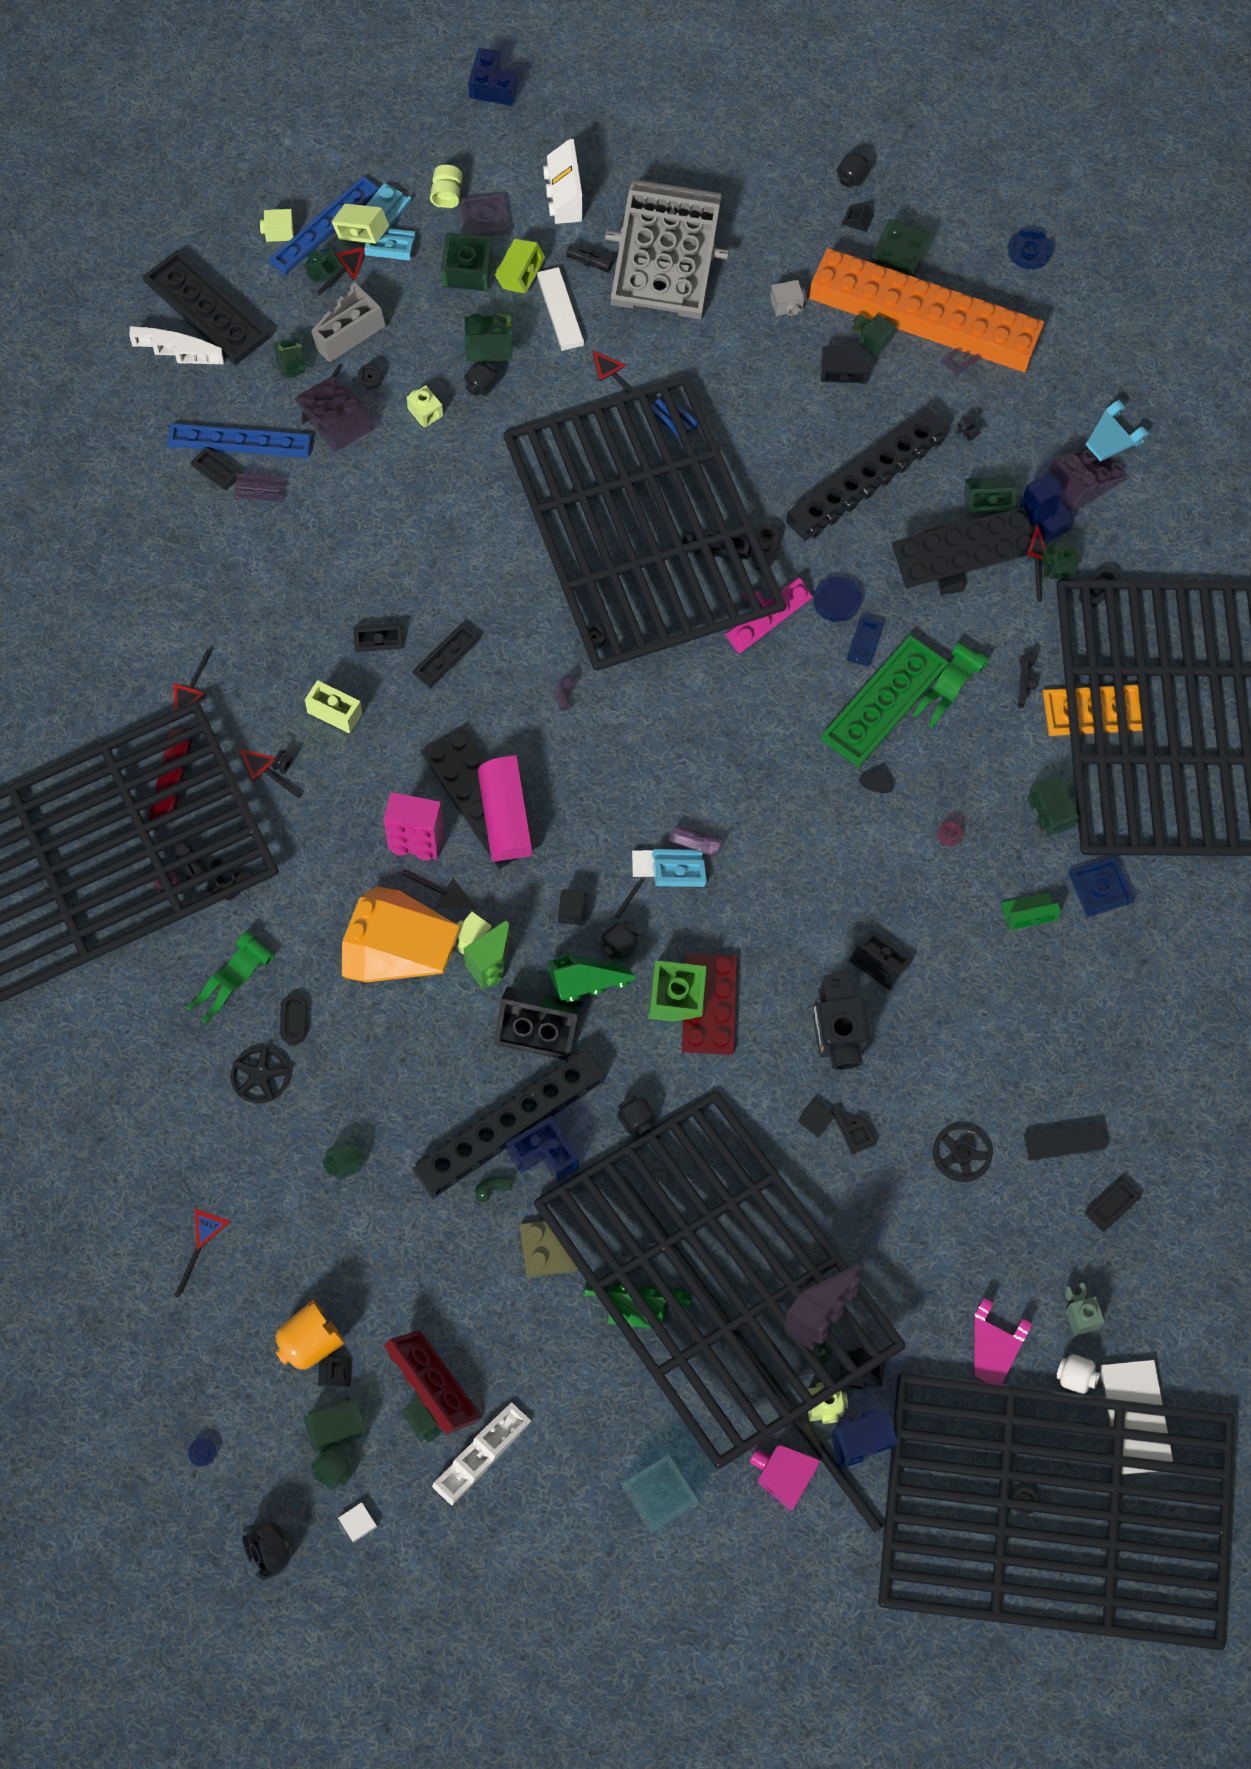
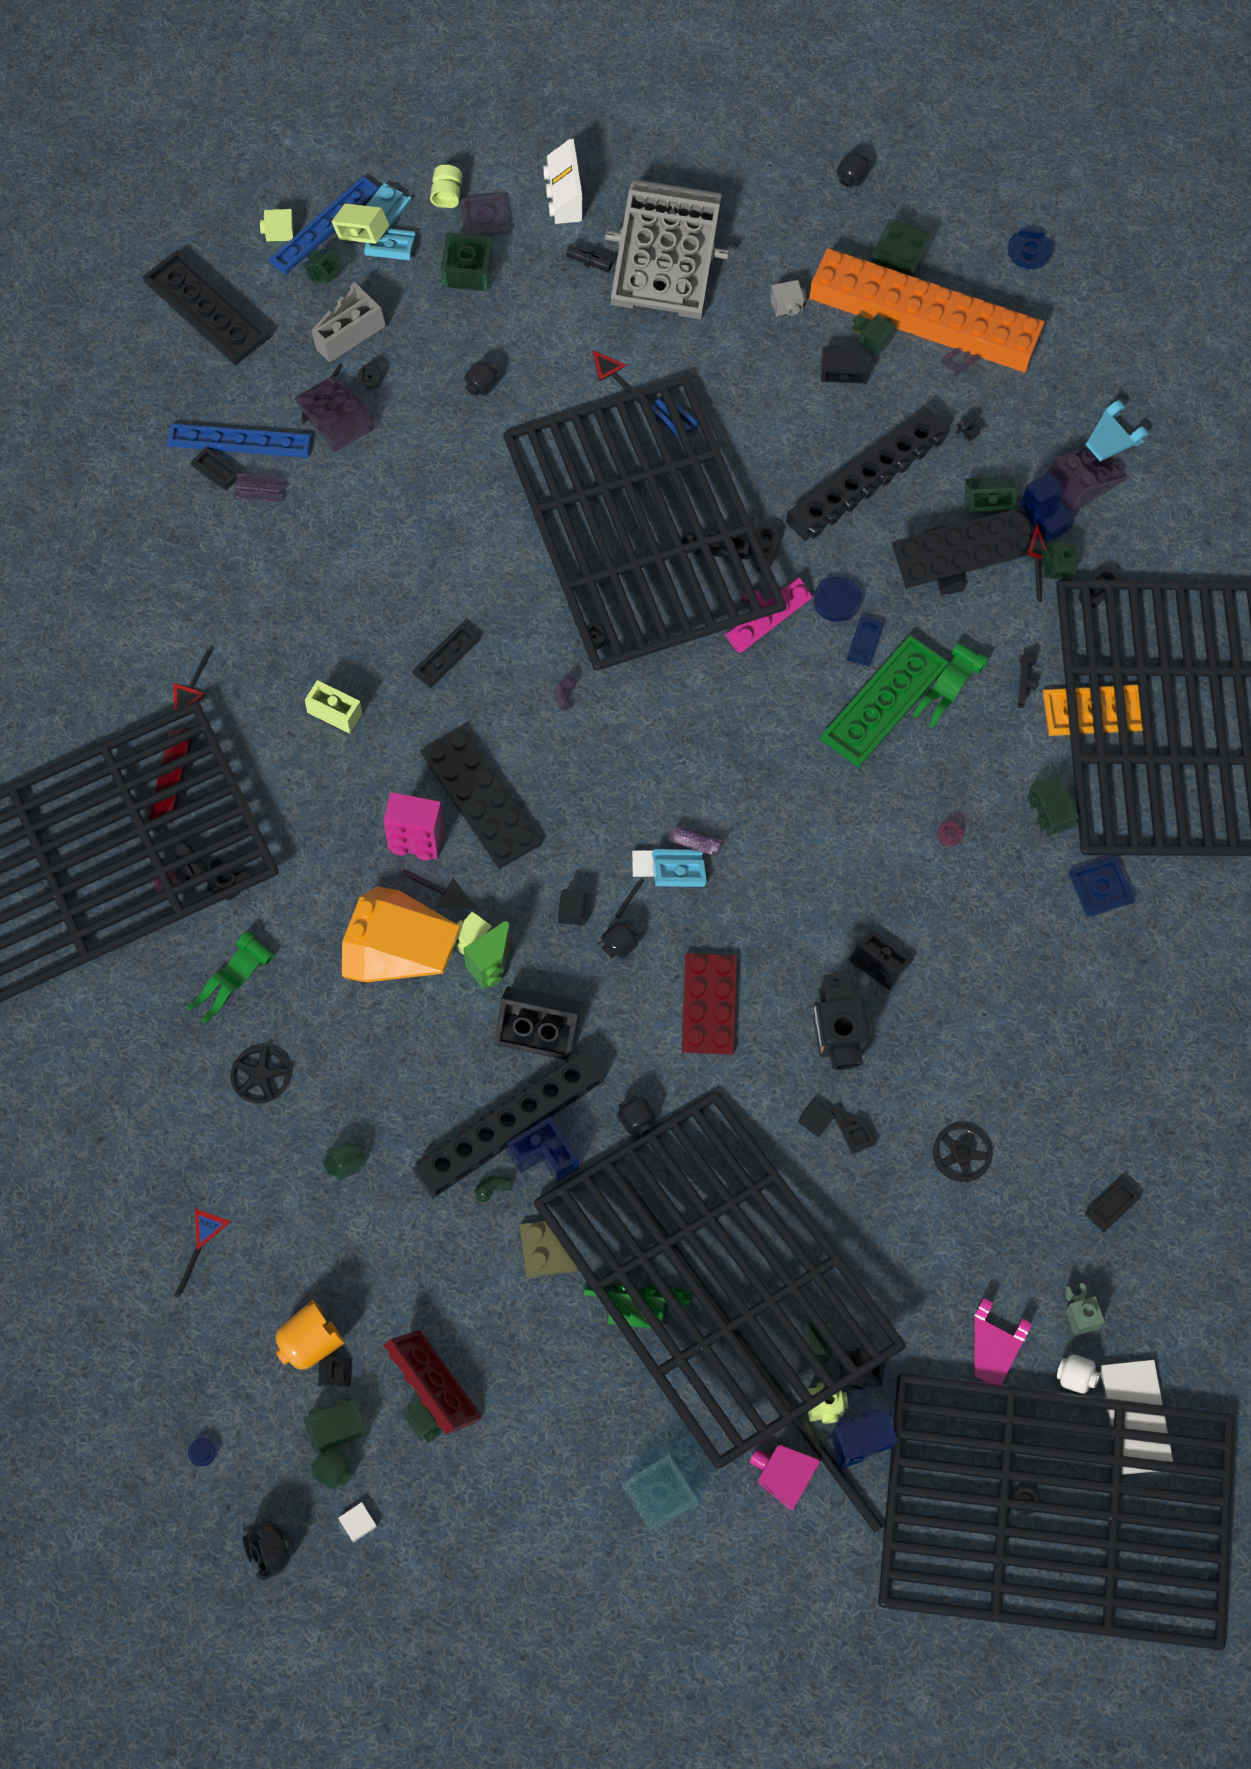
(173, 343): white slope -> none
(258, 764): piece -> none
(282, 761): black bush -> none
(289, 358): clear green brick -> none
(293, 1019): black tile -> none
(351, 261): piece -> none
(378, 637): black slope -> none
(424, 406): yellowish green brick -> none
(481, 1453): white slope -> none
(488, 338): clear green brick -> none
(489, 82): clear blue brick -> none
(504, 809): dark pink brick -> none
(520, 266): lime brick -> none
(560, 308): white tile -> none
(580, 975): green slope -> none
(676, 991): bright green slope -> none
(820, 1306): clear purple slope -> none
(858, 217): black slope -> none
(876, 782): black tile -> none
(1030, 911): green panel -> none
(1065, 1141): black tile -> none

